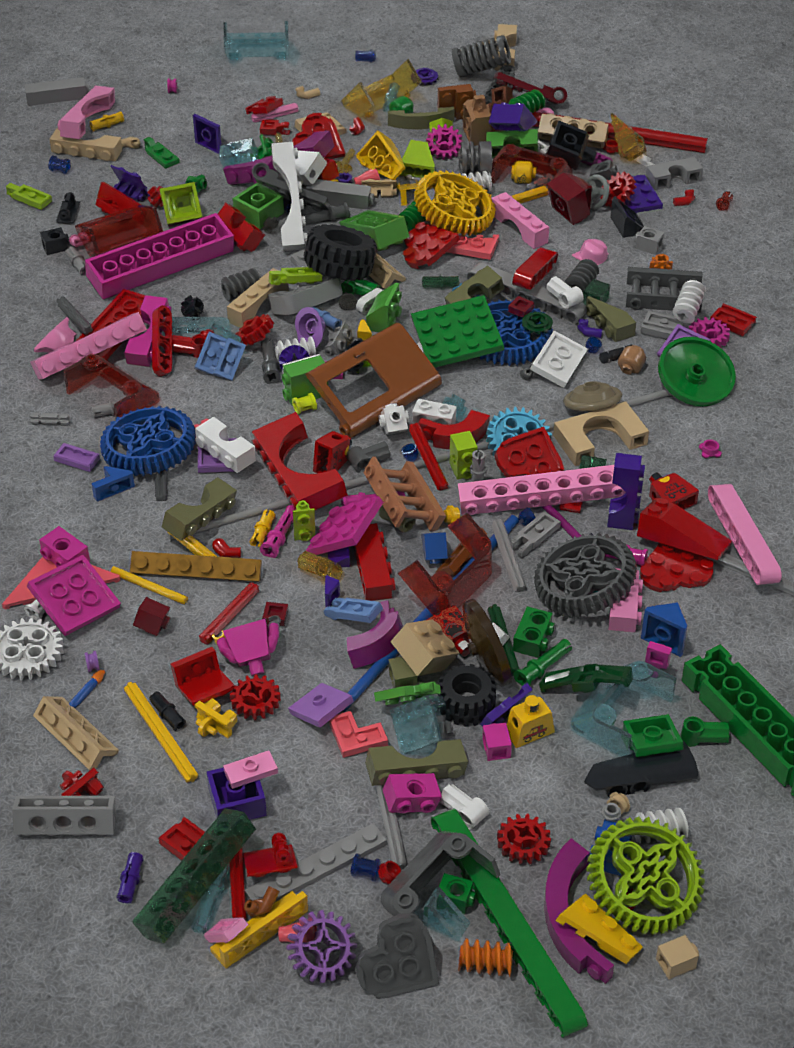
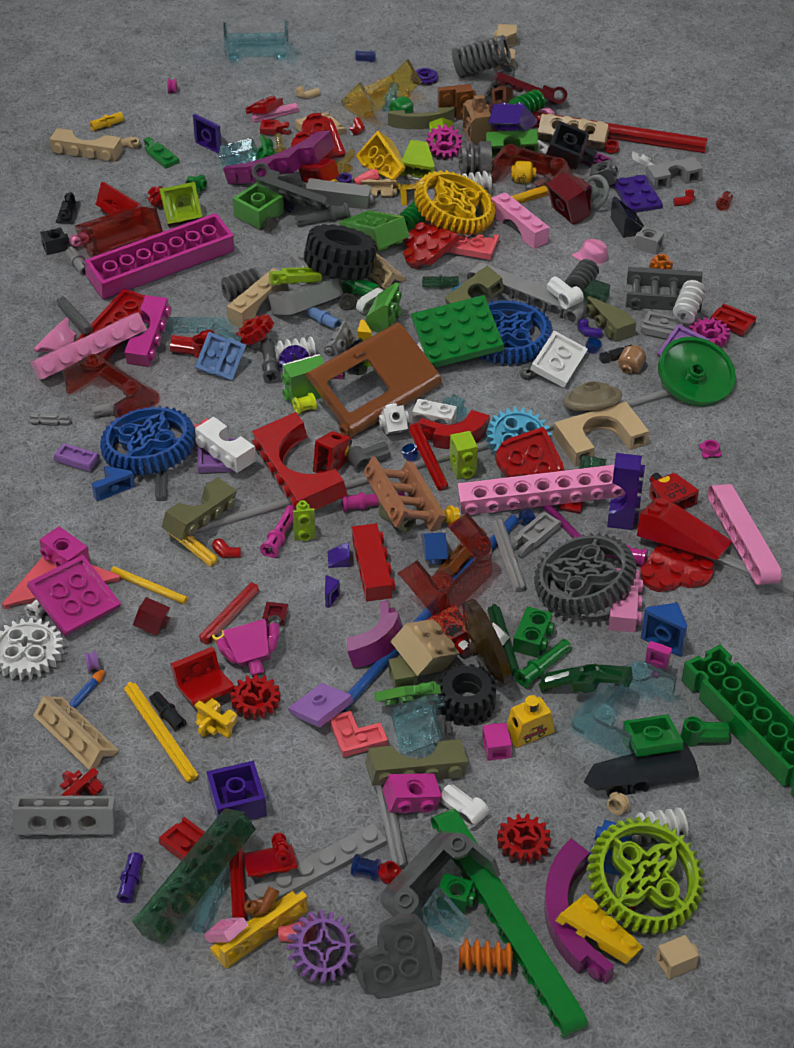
(29, 195): lime hinge -> none
(53, 164): clear blue bush -> none
(56, 91): light grey brick -> none
(96, 100): bright pink arch -> none
(130, 184): dark purple hinge -> none
(165, 341): red beam -> none
(192, 307): black gear -> none
(196, 566): pearl gold plate -> none
(245, 233): red arch -> none
(250, 769): bright pink plate -> none
(262, 528): yellow pin -> none
(284, 162): white arch -> none
(310, 166): white torso -> none
(310, 322): medium lavender piece -> none
(319, 565): clear yellow piece -> none
(344, 526): dark pink plate -> none
(353, 609): medium blue hinge -> none
(478, 466): light grey pin -> none
(499, 713): dark purple wing -> none
(521, 306): dark red plate -> none
(531, 319): dark green gear -> none
(535, 268): red beam -> none
(611, 812): light grey pin -> none
(621, 187): red gear -> none
(629, 141): clear yellow slope -> none

